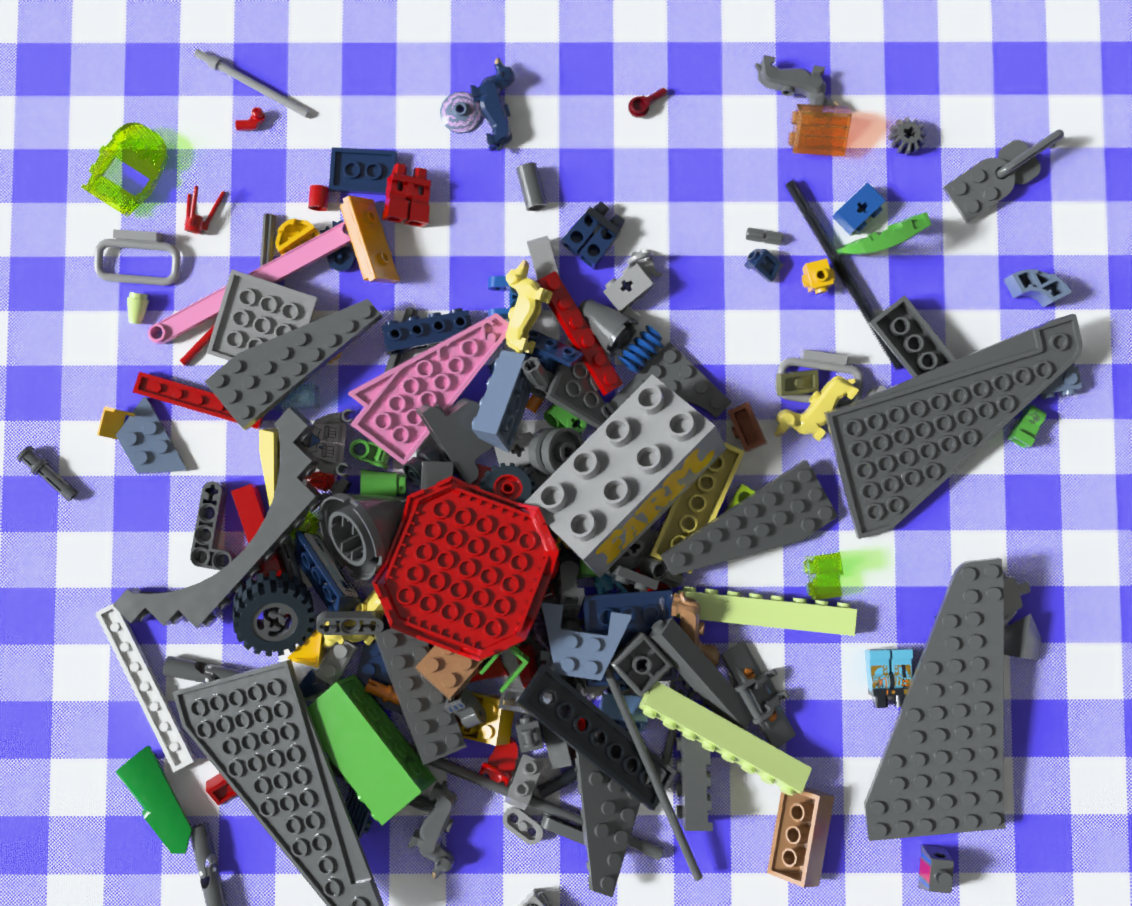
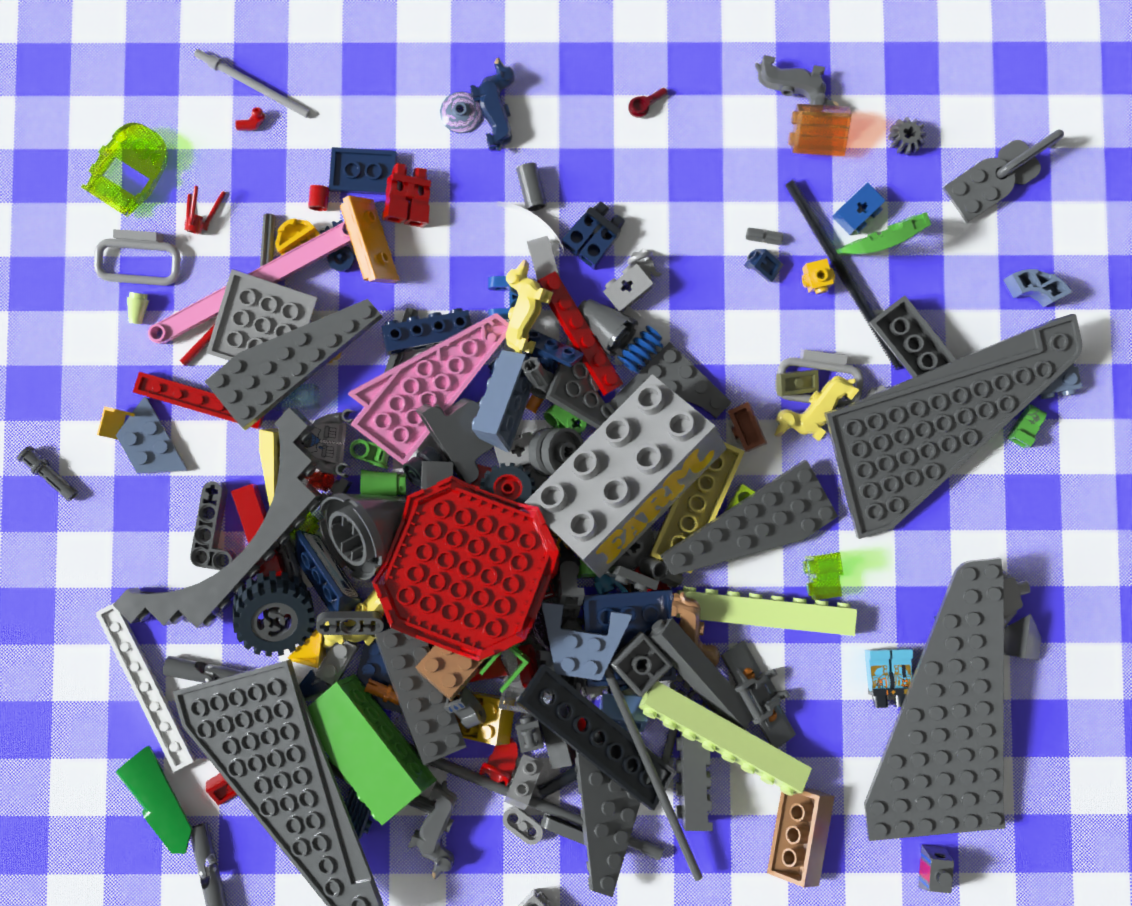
(509, 205): none -> white sticker

